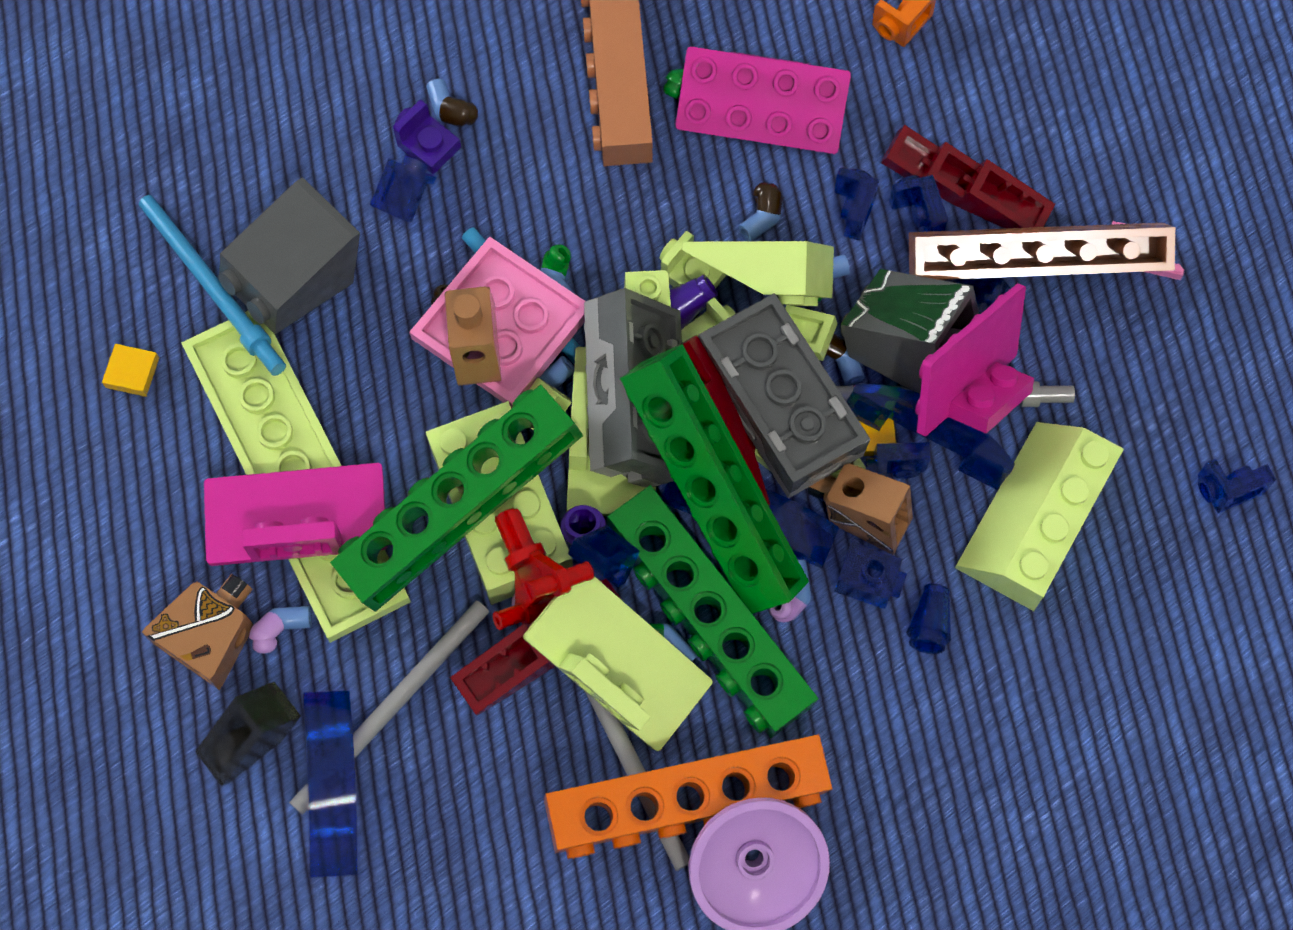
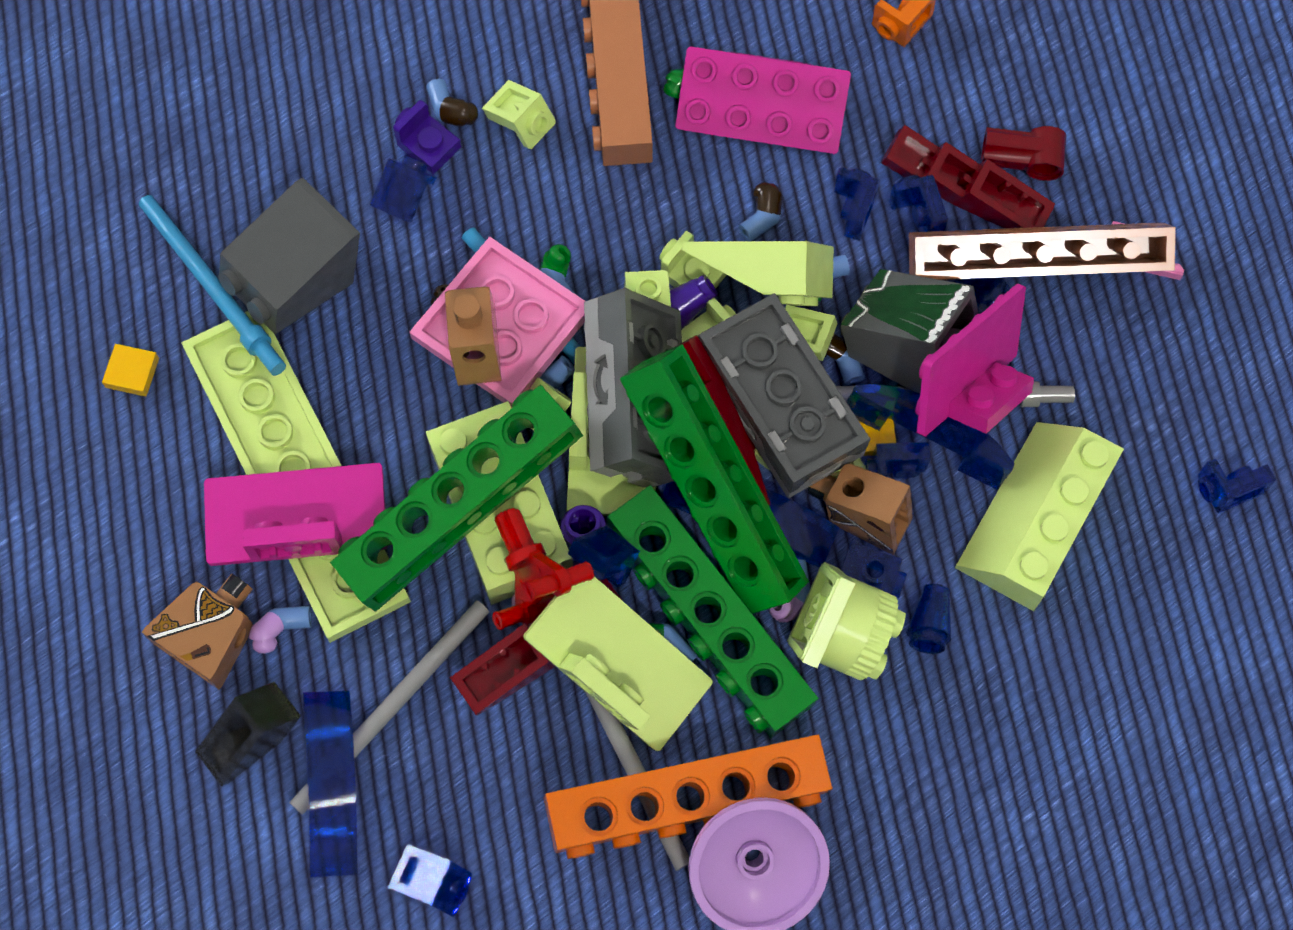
(431, 880): none -> clear blue bracket
(521, 112): none -> yellowish green bracket
(846, 625): none -> yellowish green piece
(1037, 151): none -> dark red piece

